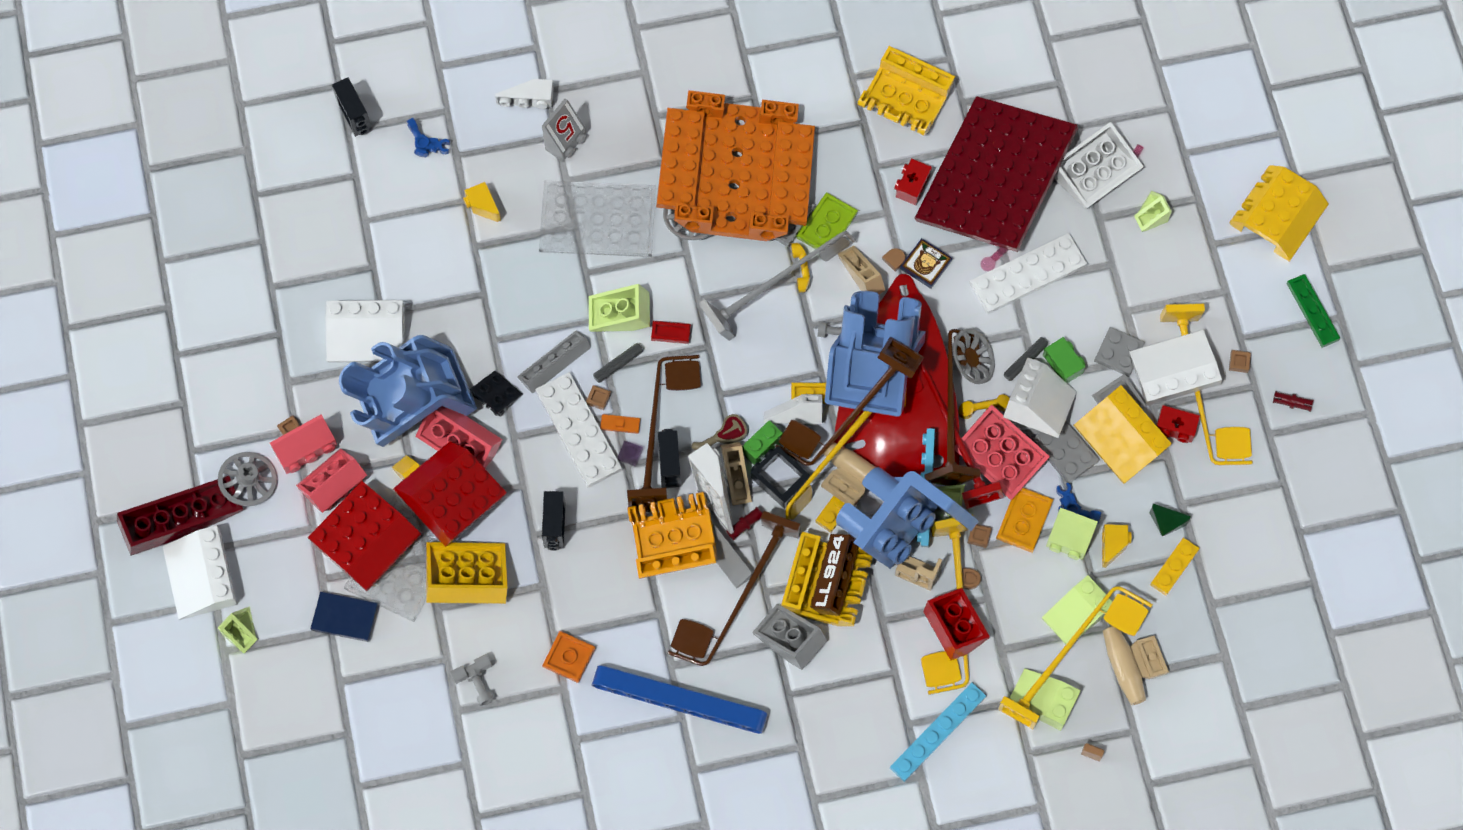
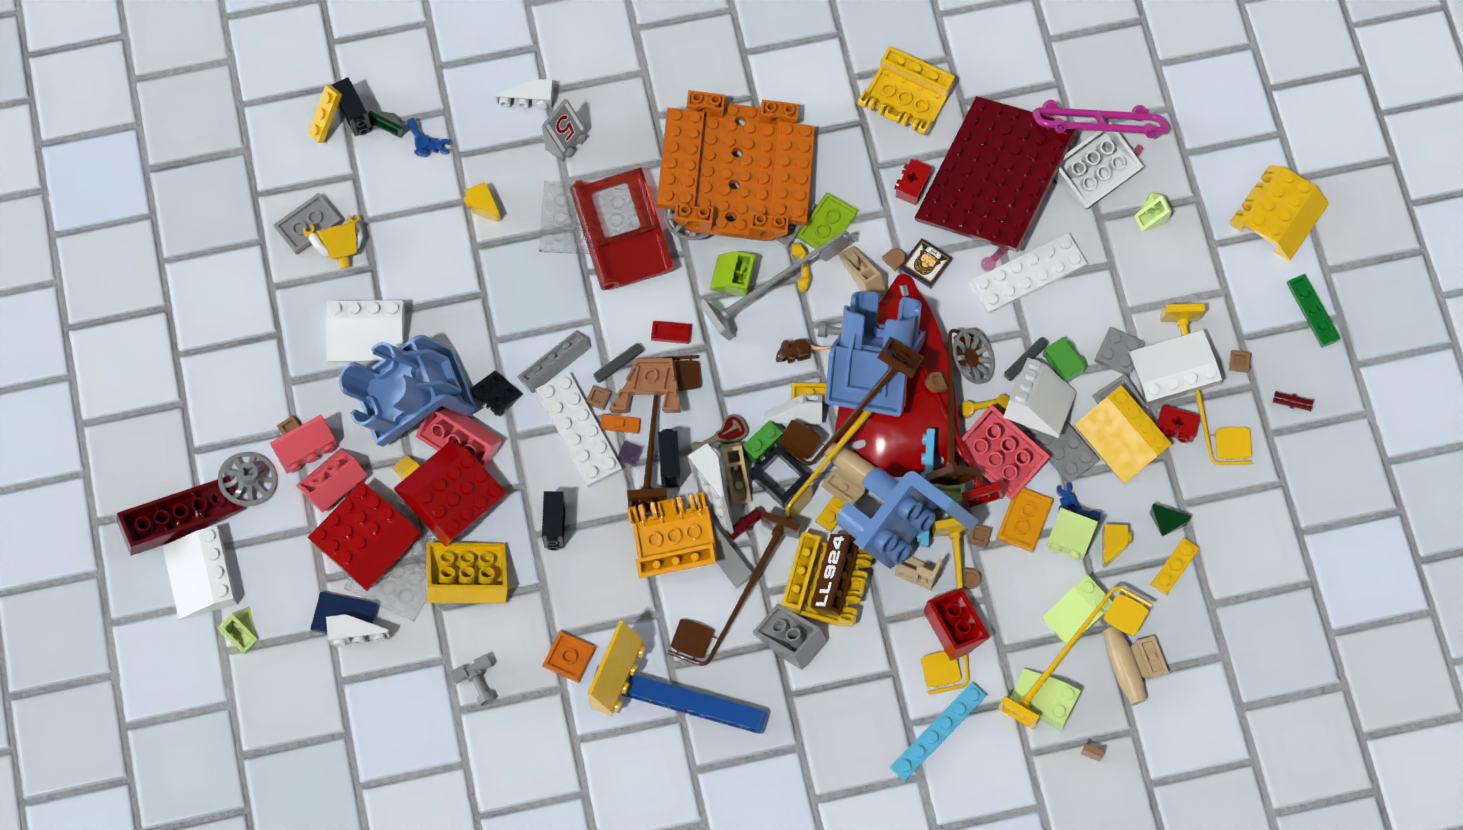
(313, 212): none -> light grey plate
(324, 113): none -> yellow plate
(337, 240): none -> yellow torso
(348, 629): none -> white slope
(387, 122): none -> dark green slope
(615, 670): none -> yellow slope
(620, 309): yellowish green slope -> none
(628, 255): none -> clear red piece
(650, 377): none -> nougat wing
(733, 273): none -> lime slope
(797, 349): none -> reddish brown animal
(936, 382): none -> medium nougat tile
(1138, 113): none -> dark pink bar

